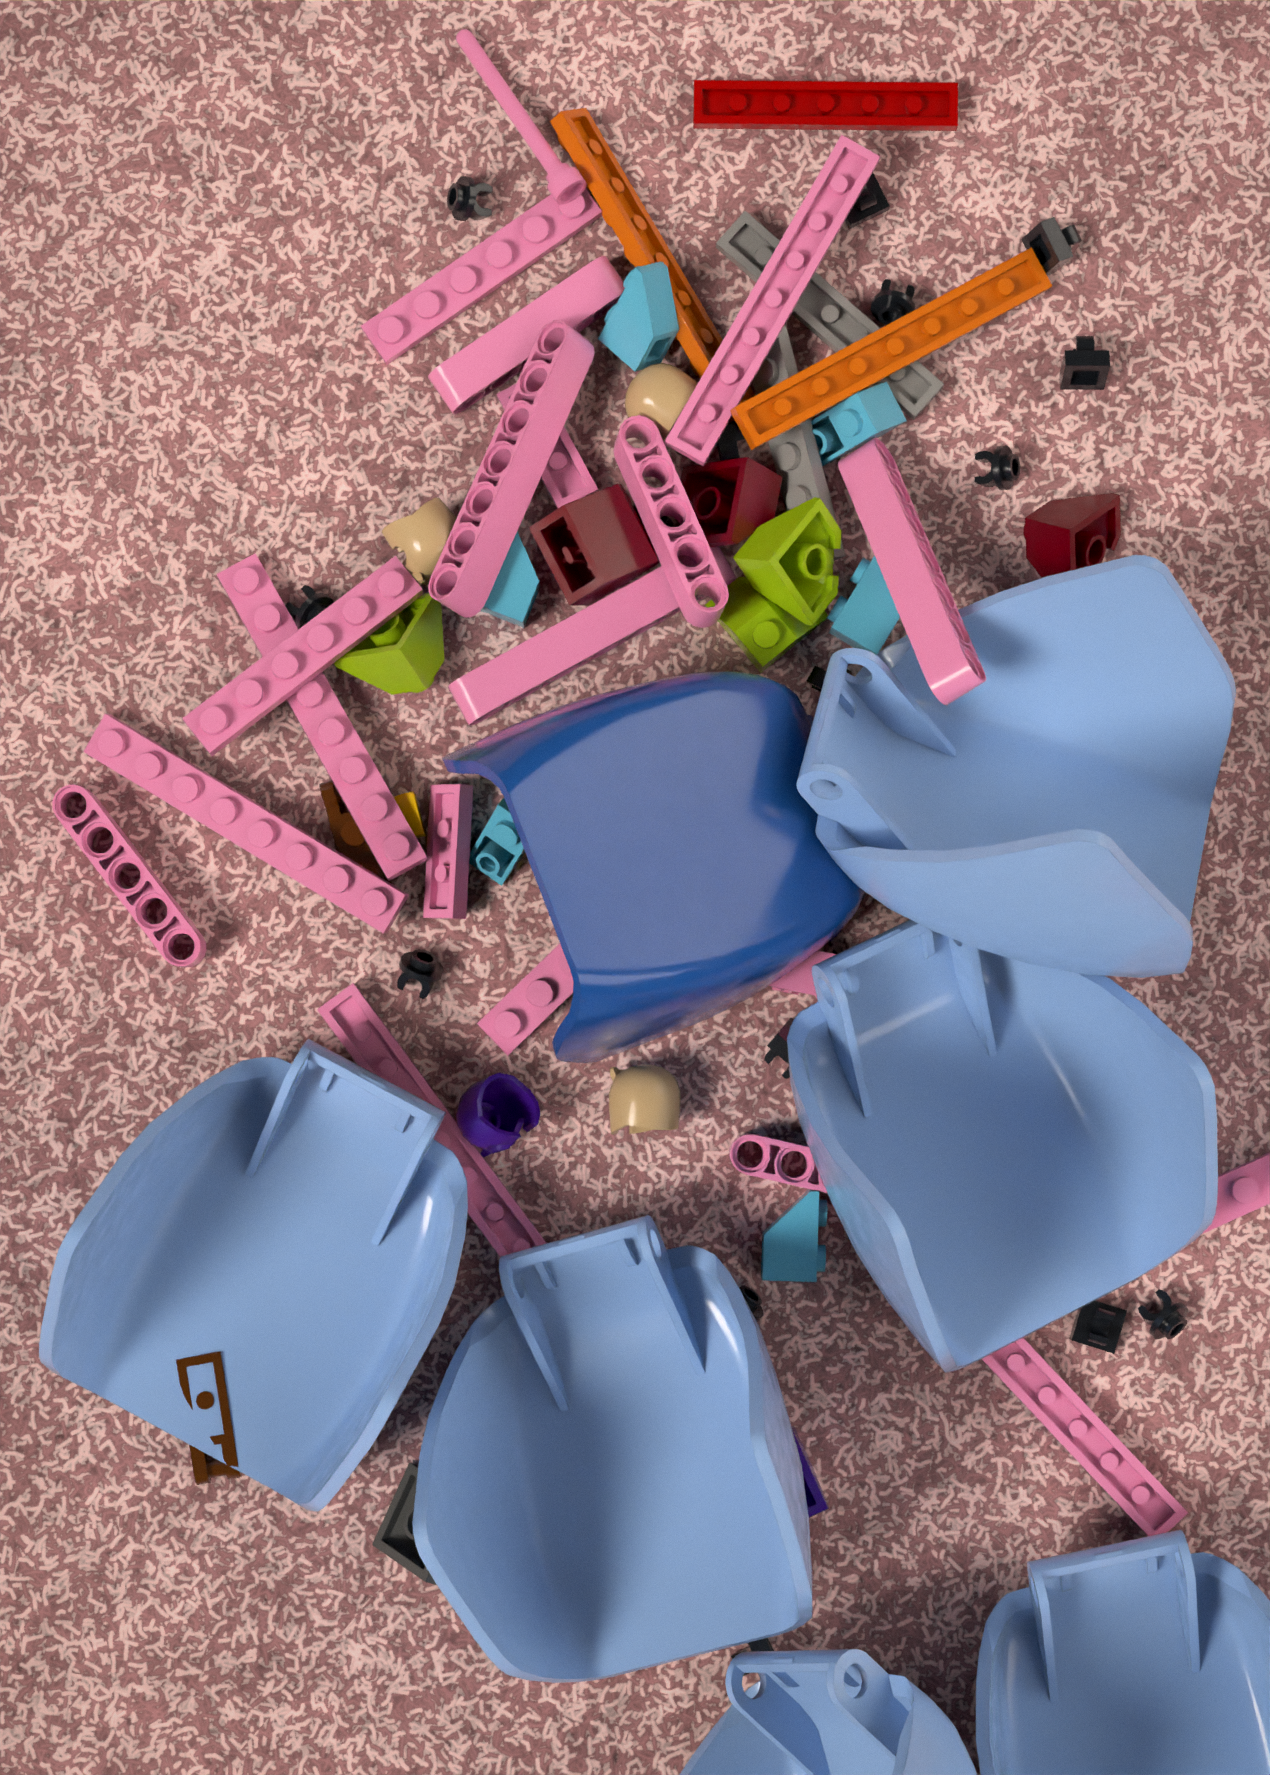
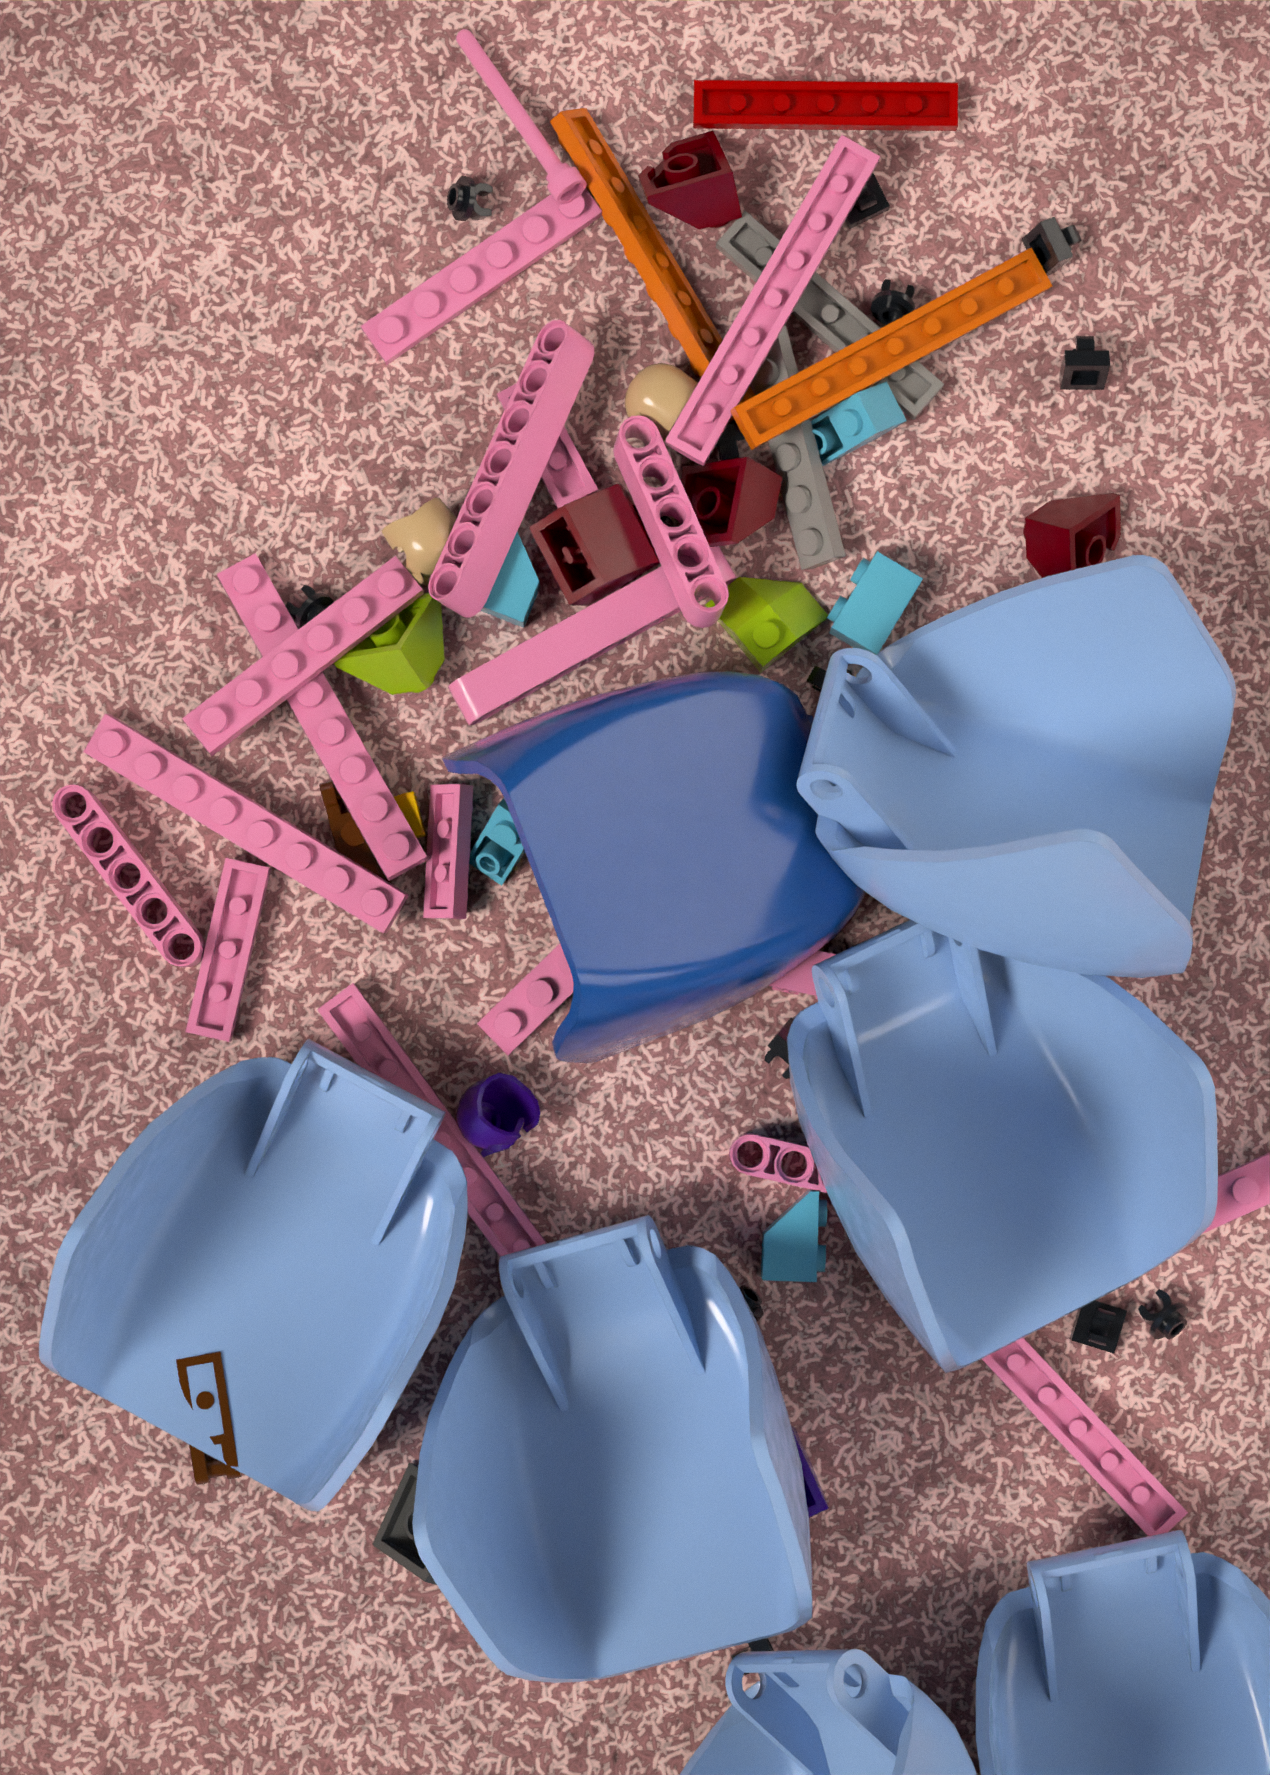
(228, 950): none -> bright pink plate
(422, 967): black plate -> none
(505, 348): bright pink beam -> none
(643, 319): medium azure slope -> none
(644, 1099): tan helmet -> none
(693, 183): none -> dark red slope
(794, 560): lime slope -> none
(911, 572): bright pink beam -> none
(1004, 468): black plate -> none

